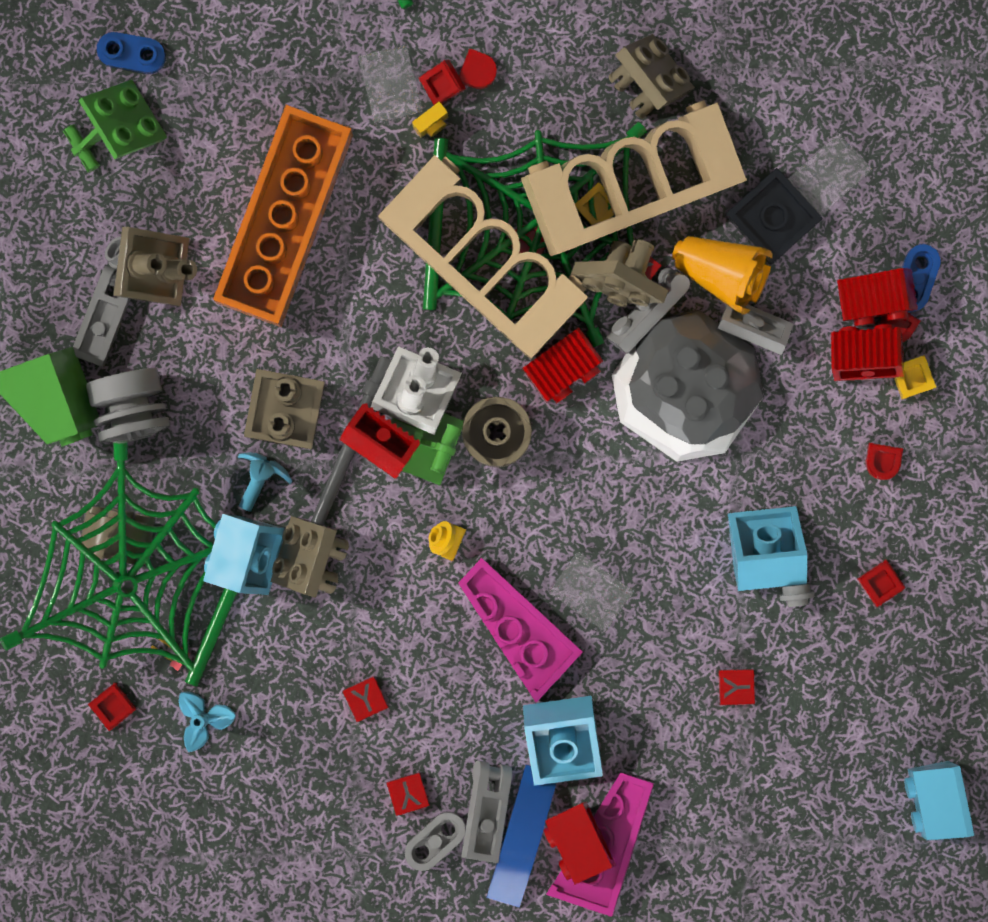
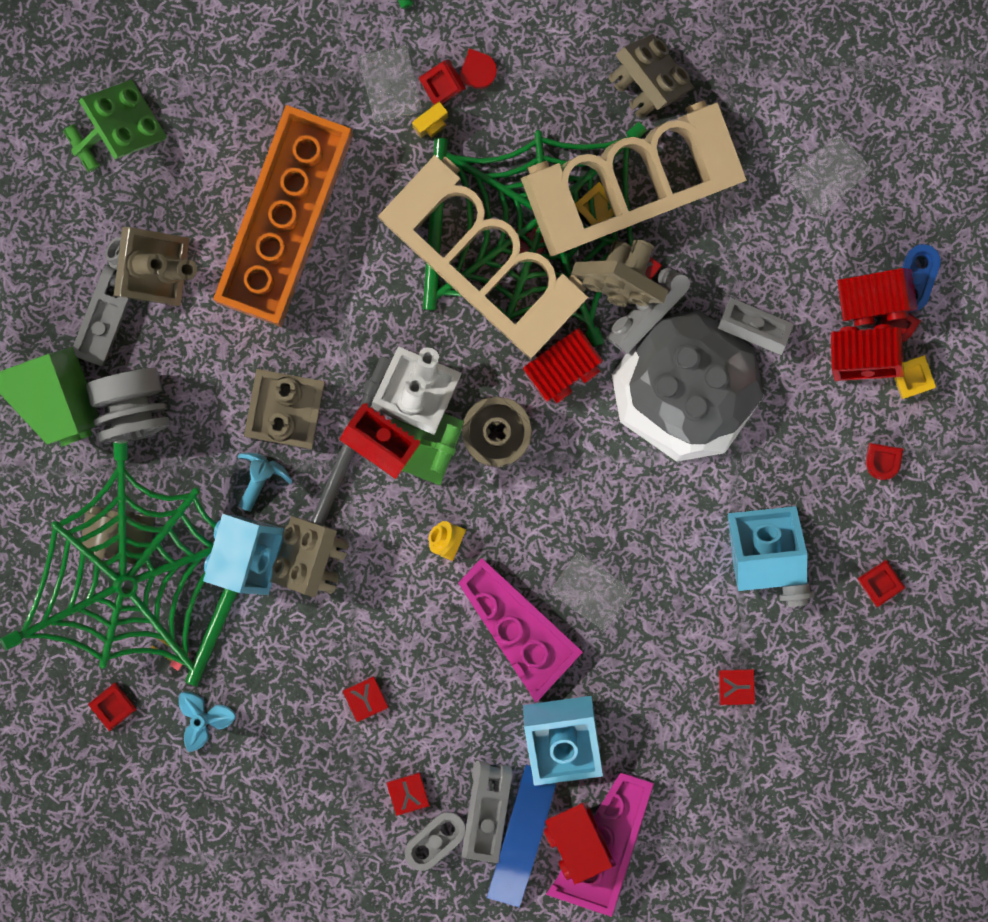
(130, 53): blue plate -> none
(725, 269): light orange cone -> none
(774, 215): black plate -> none
(939, 801): medium azure slope -> none

